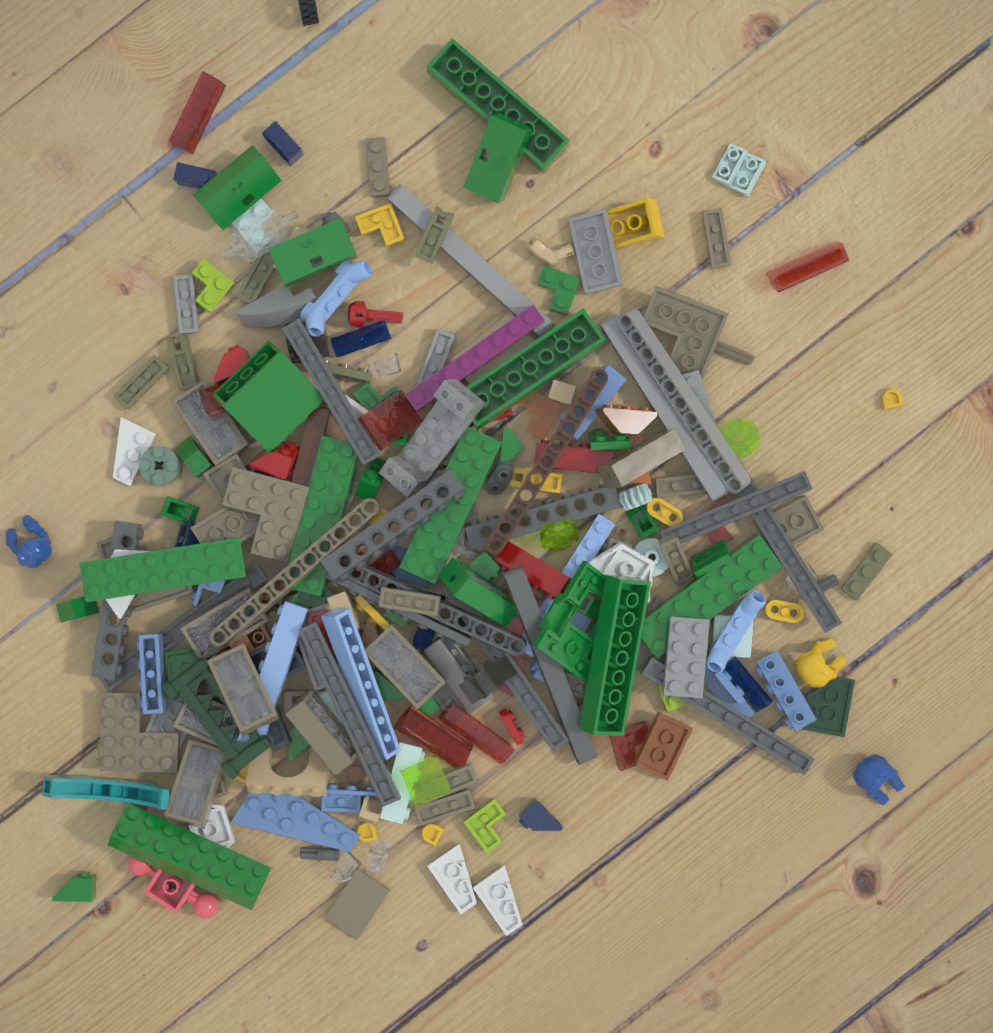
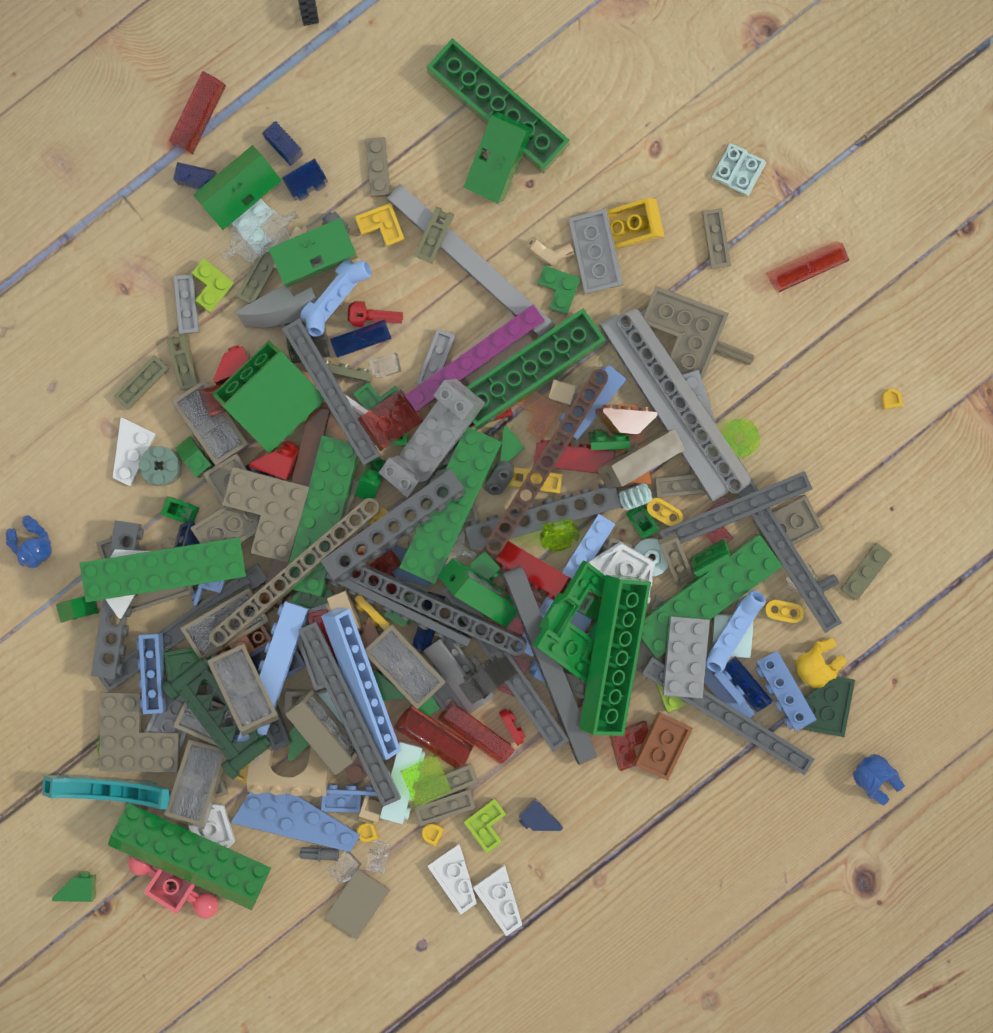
(305, 179): none -> clear blue brick
(409, 601): dark tan plate -> none

